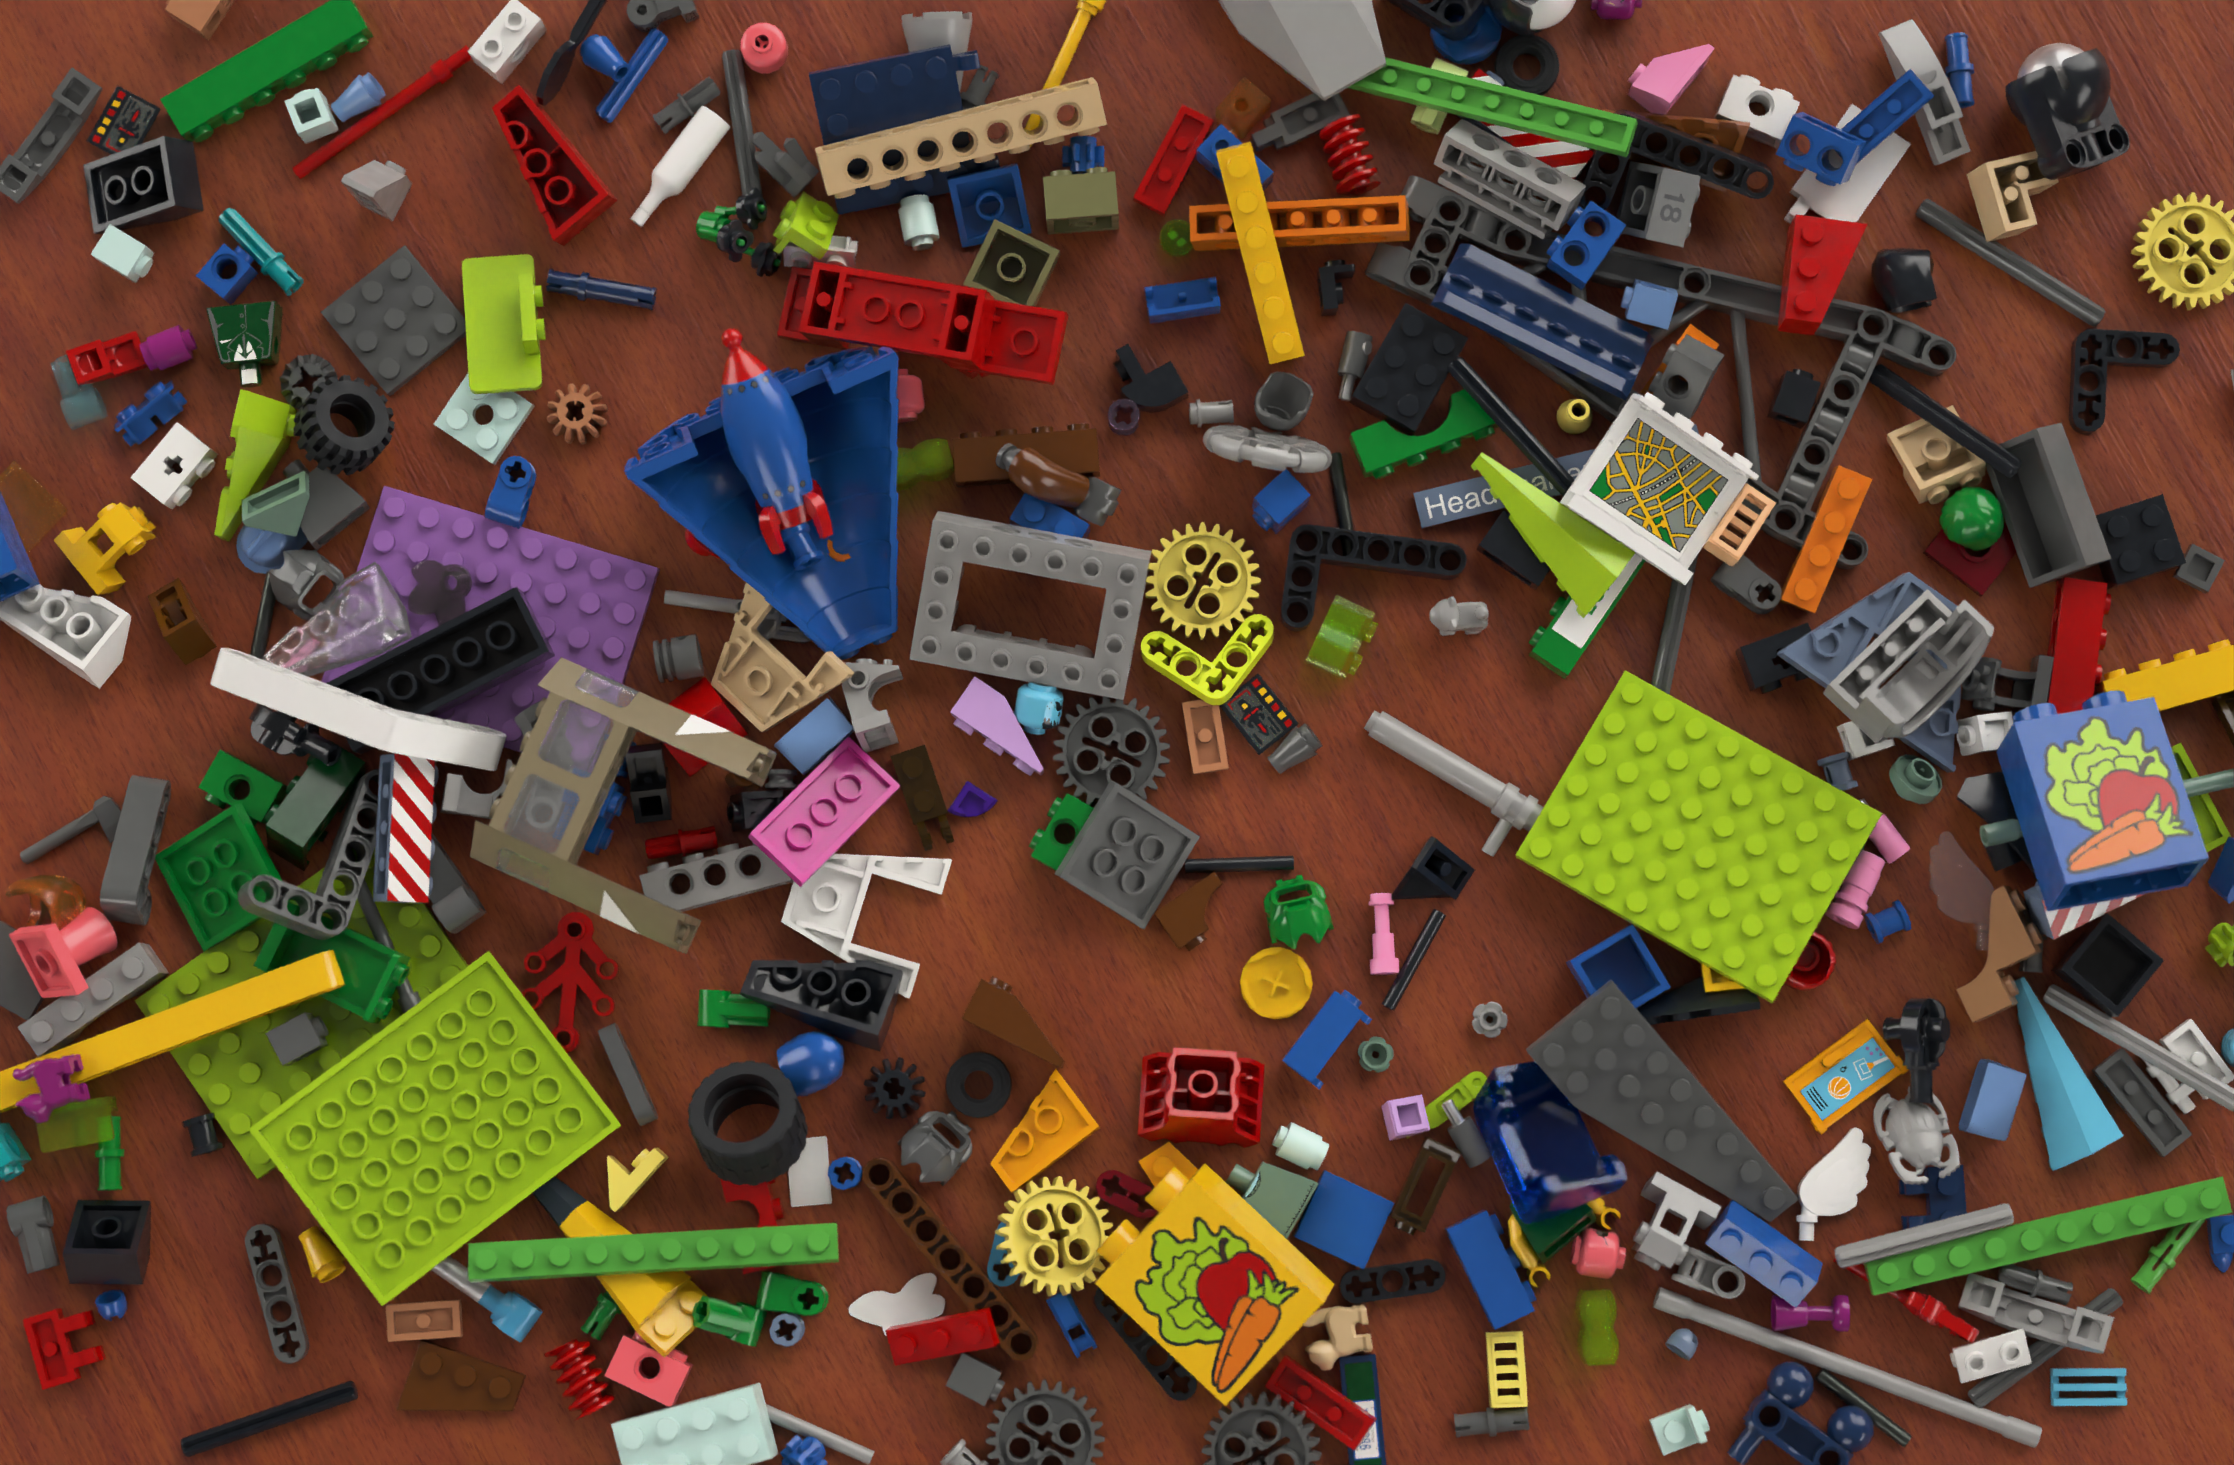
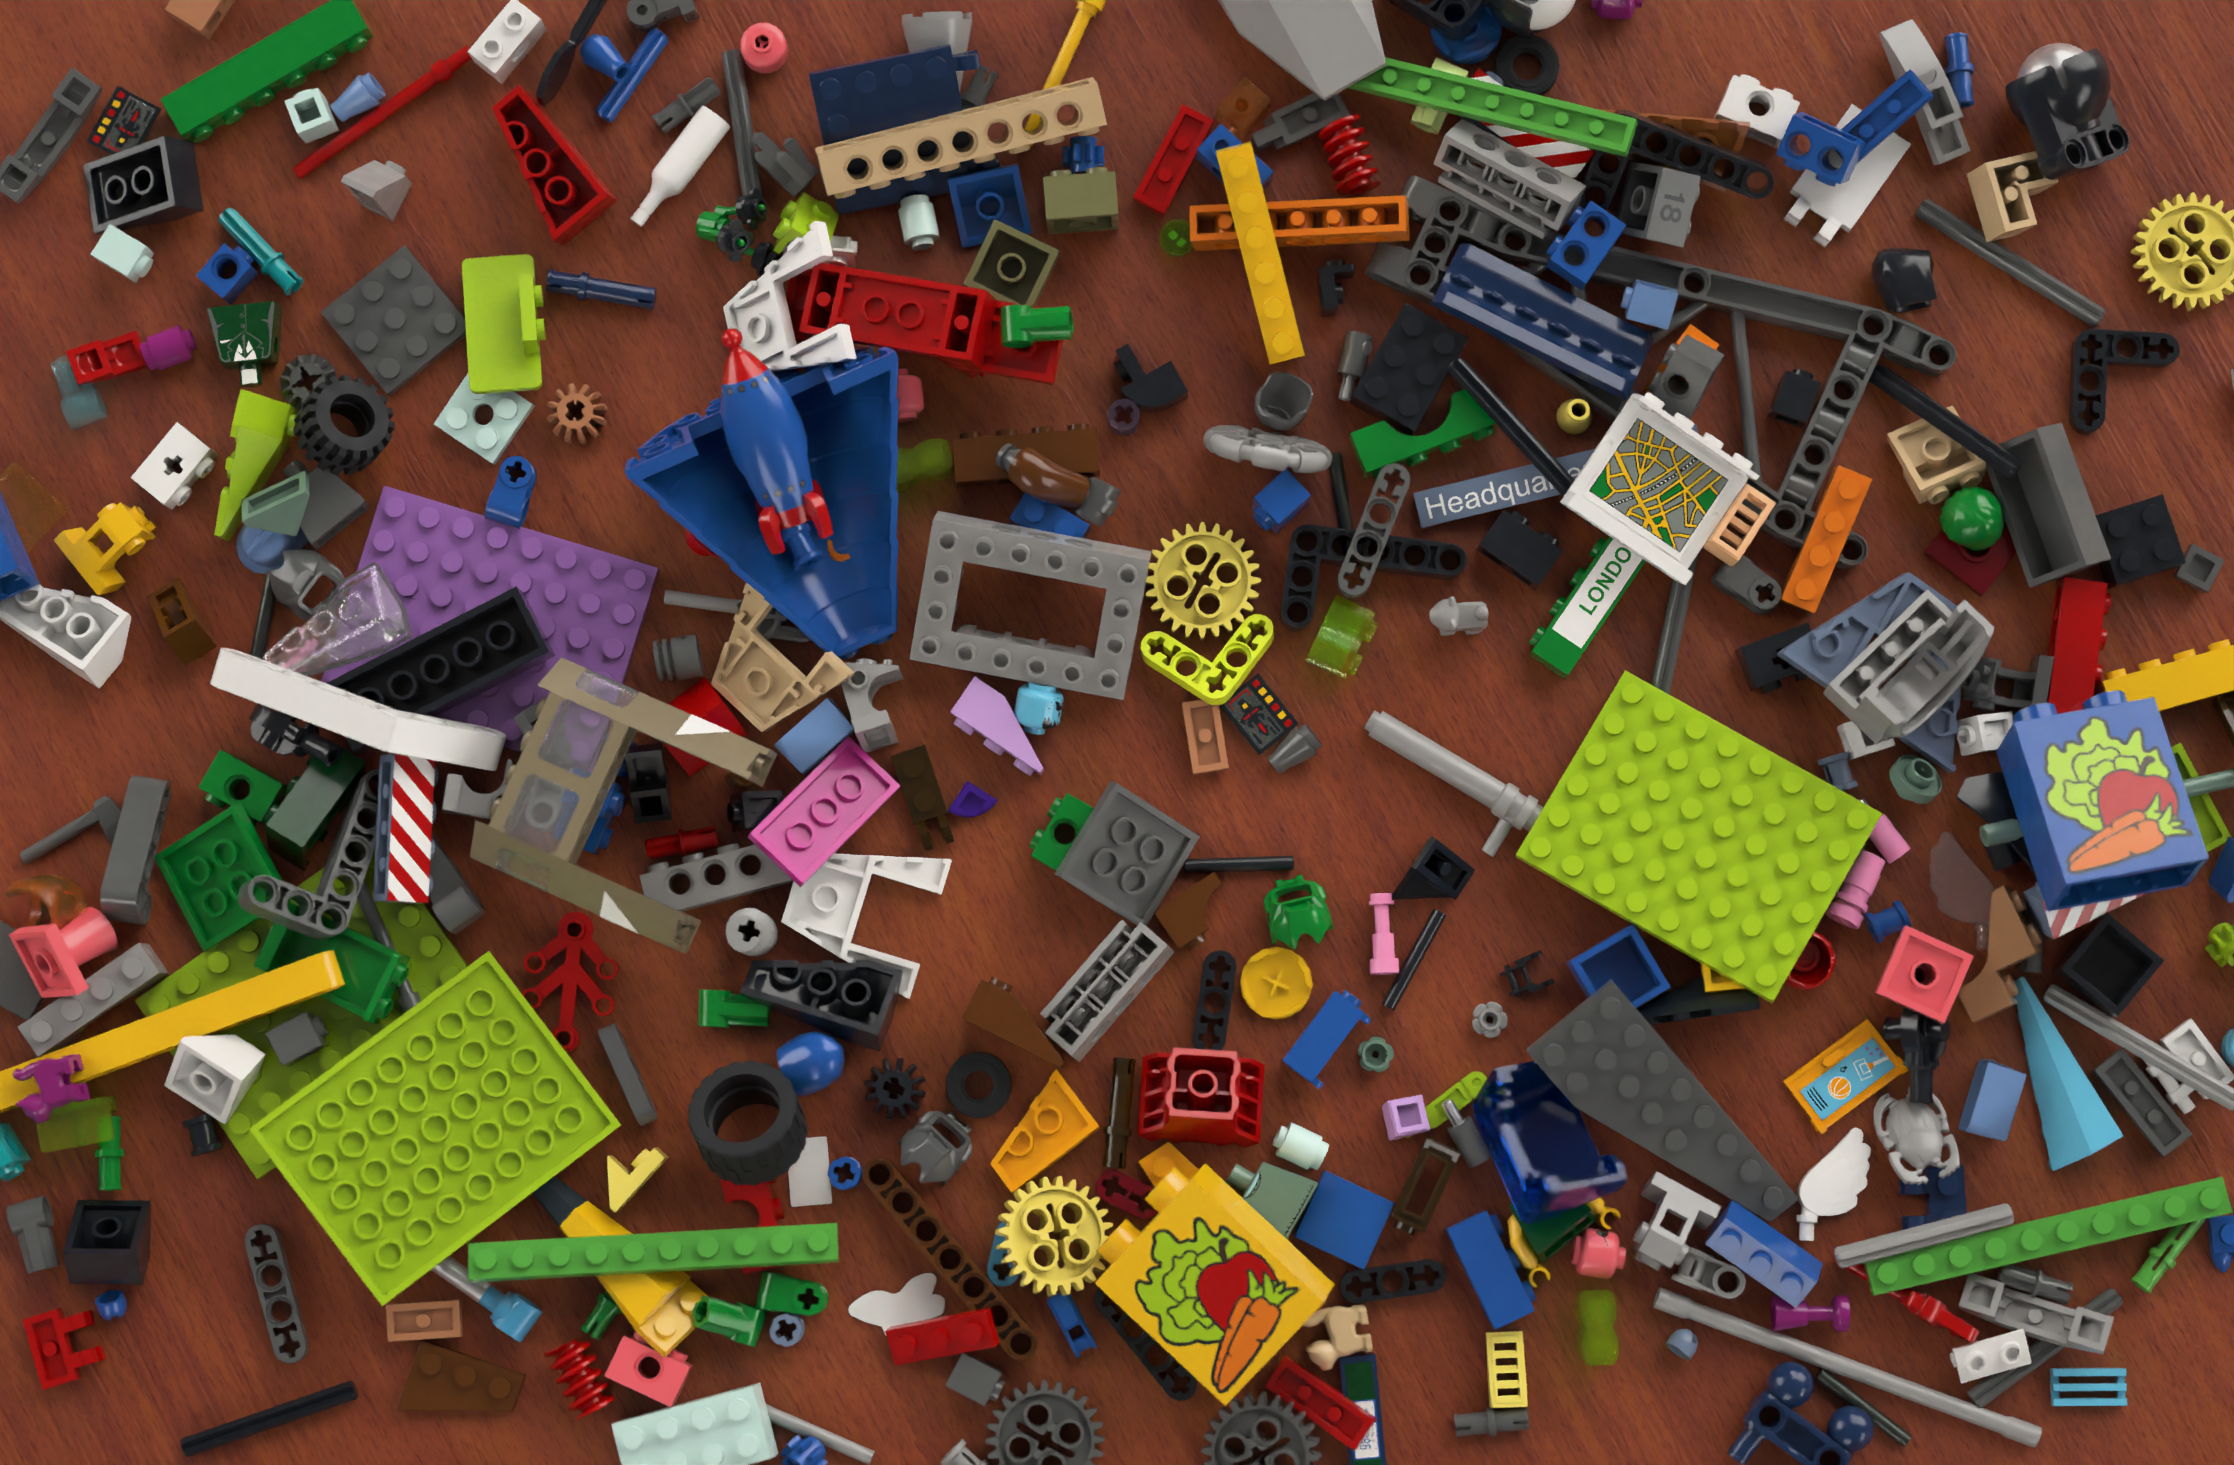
(159, 403): blue hinge -> none
(214, 1072): none -> white slope
(322, 1257): yellow cone -> none
(434, 592): clear smoke plate -> none
(751, 918): none -> light grey piece
(764, 315): none -> white wing
(781, 779): dark grey bush -> none
(1024, 325): none -> green piece
(1106, 998): none -> light grey brick
(1119, 1113): none -> dark brown pin
(1125, 721): dark grey gear -> none
(1182, 300): blue hinge -> none
(1210, 412): light grey pin -> none
(1210, 975): none -> black beam
(1369, 529): none -> dark grey beam
(1530, 987): none -> black piece
(1572, 547): lime wedge -> none
(1667, 78): bright pink slope -> none
(1679, 1428): light aqua bracket -> none
(1813, 268): red wedge -> none
(1942, 971): none -> coral plant

